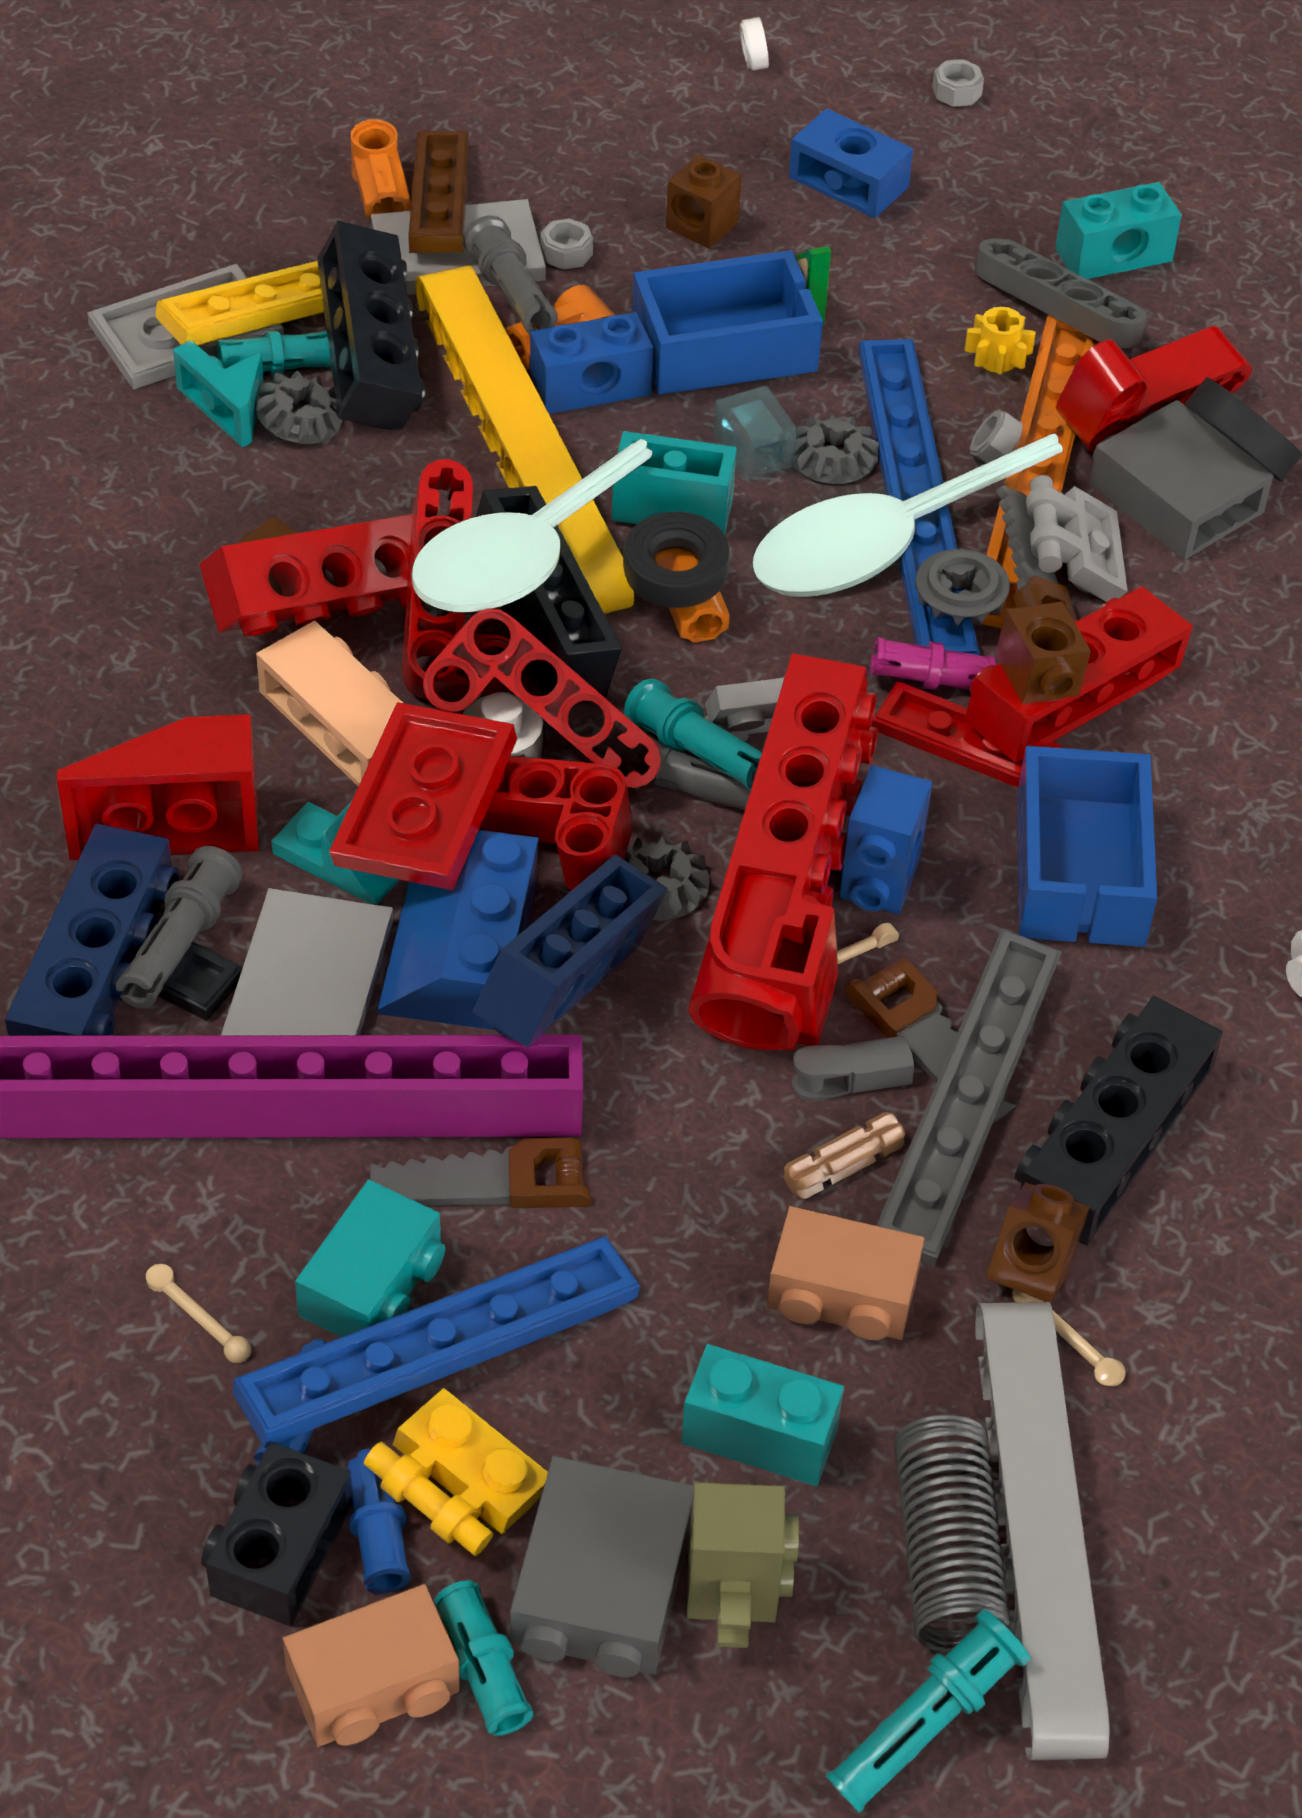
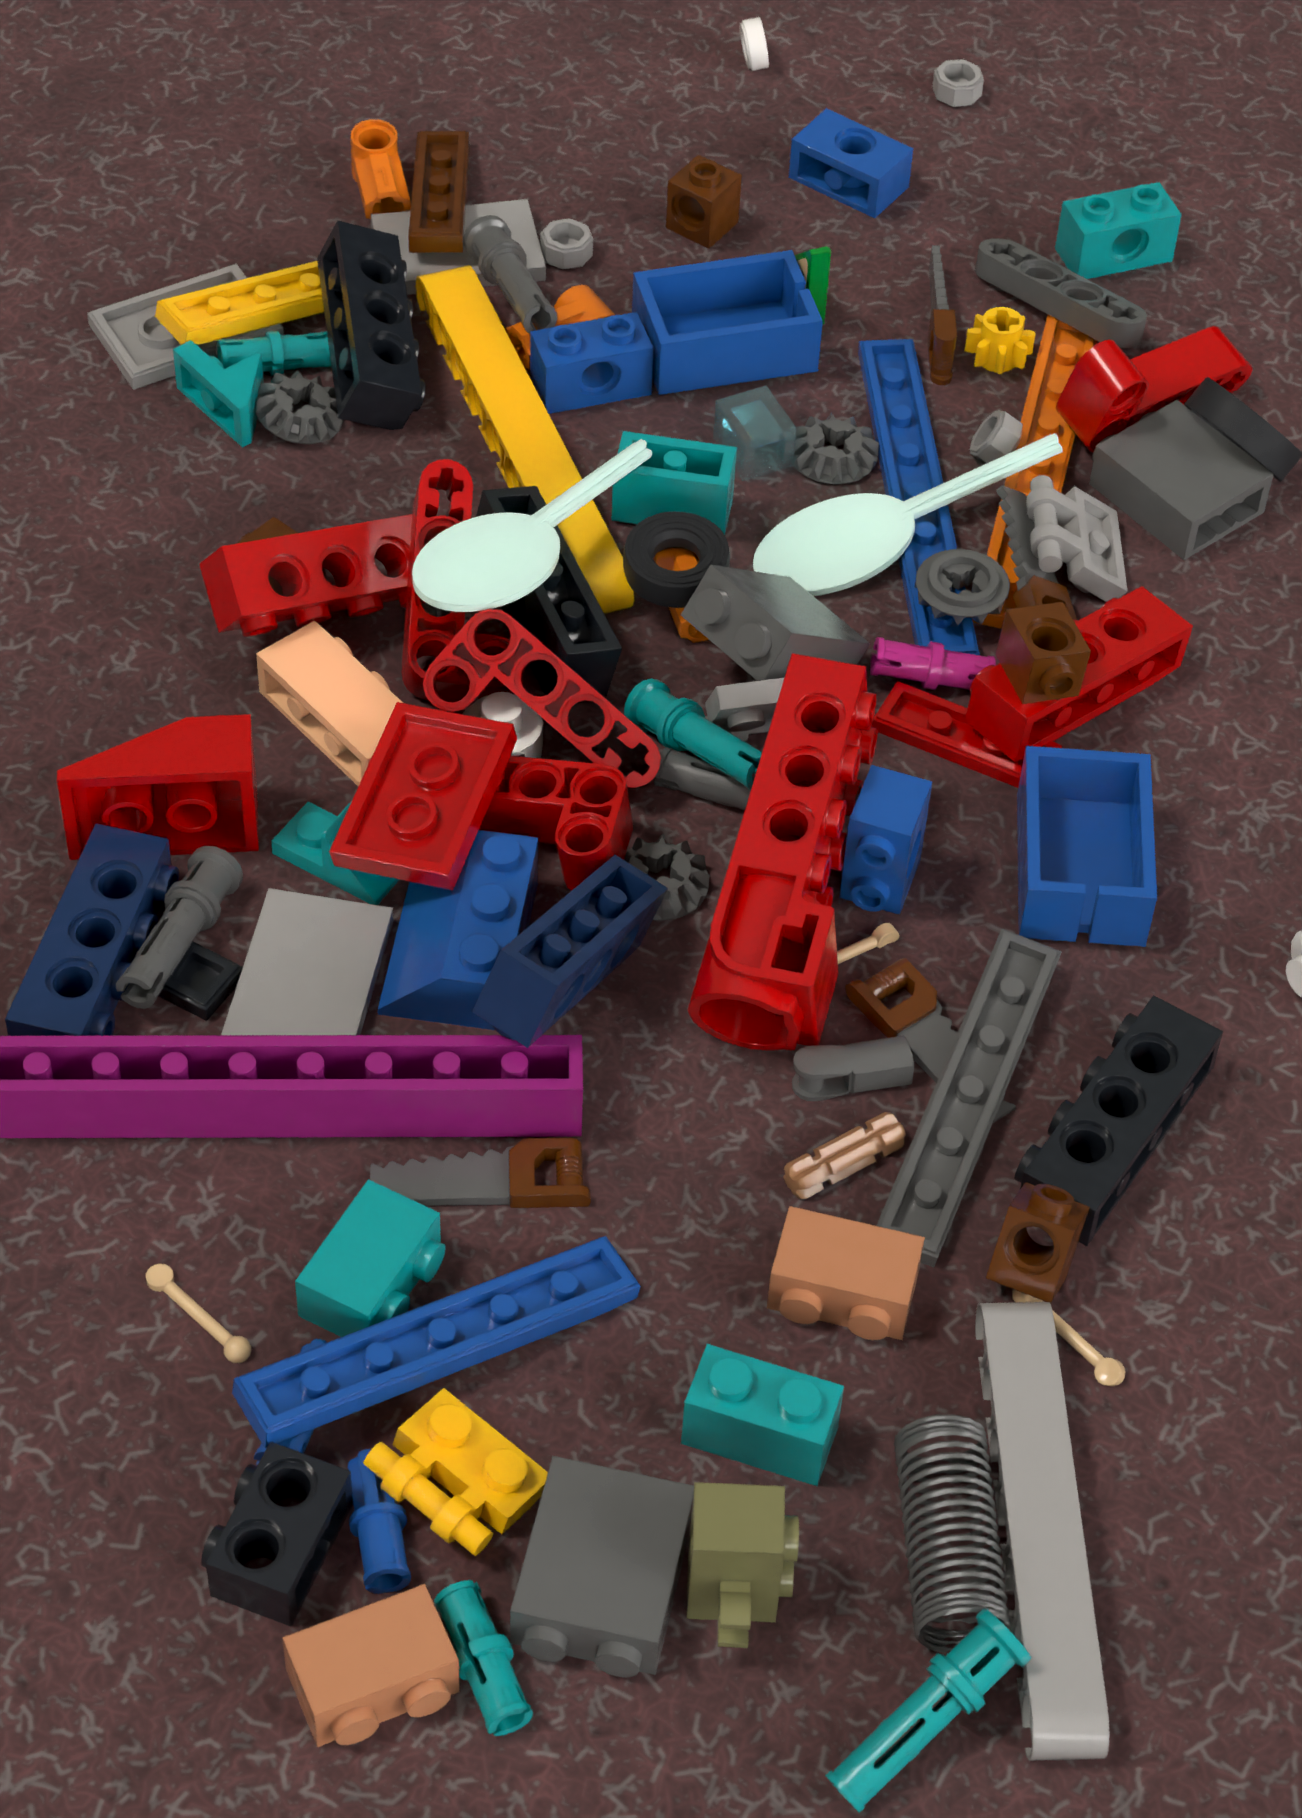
(766, 619): none -> dark grey brick
(942, 325): none -> reddish brown piece

